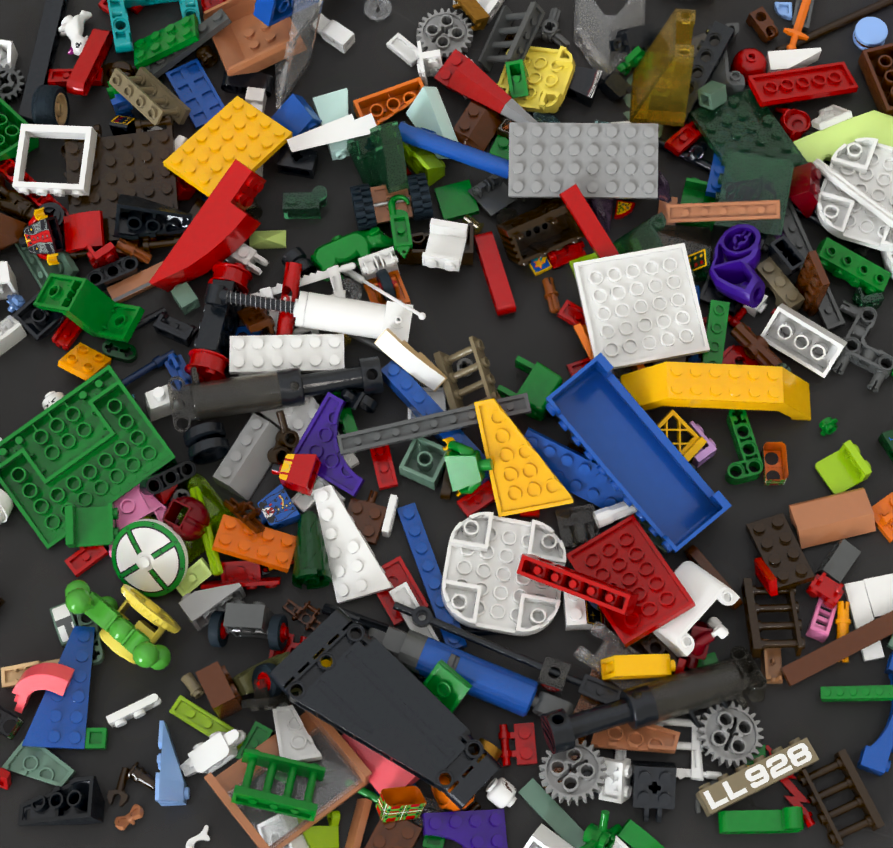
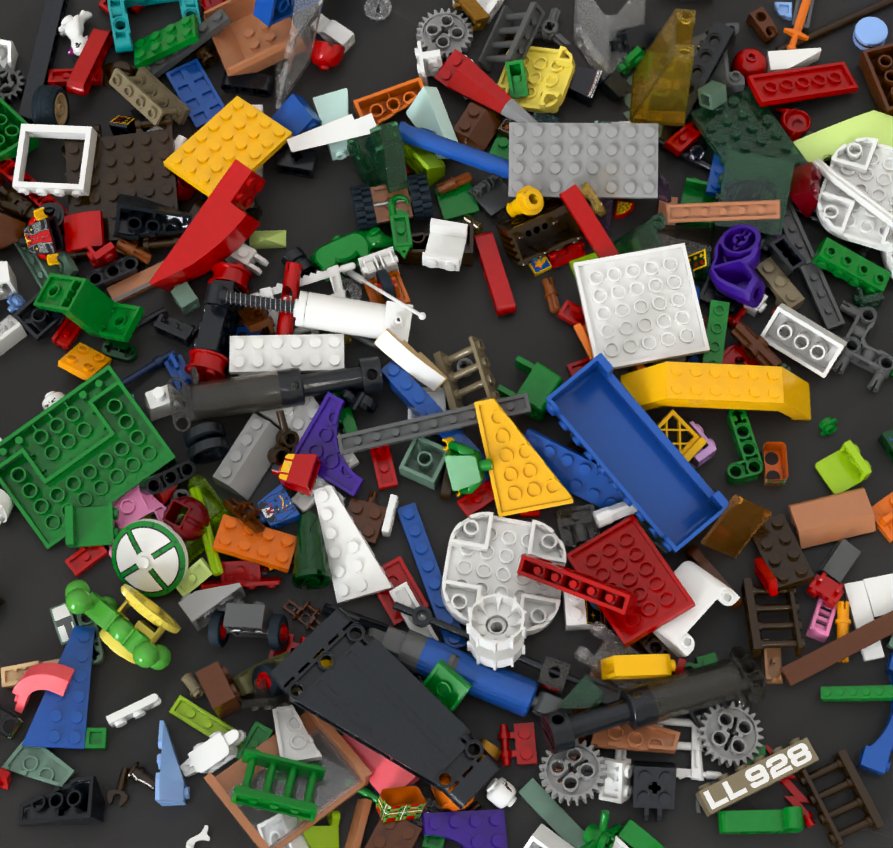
(120, 104): blue hips -> none
(135, 813): nougat piece -> none
(256, 96): white plate -> none
(304, 204): clear green hinge -> none
(327, 55): none -> red cylinder
(403, 48): white tile -> none
(453, 183): none -> dark orange axle
(492, 614): none -> white piece
(527, 201): none -> yellow piece
(583, 695): none -> clear green slope
(588, 193): none -> clear yellow plate
(703, 636): dark red torso -> none
(736, 526): none -> clear orange piece
(812, 283): reddish brown plate -> none
(830, 116): white tile -> none

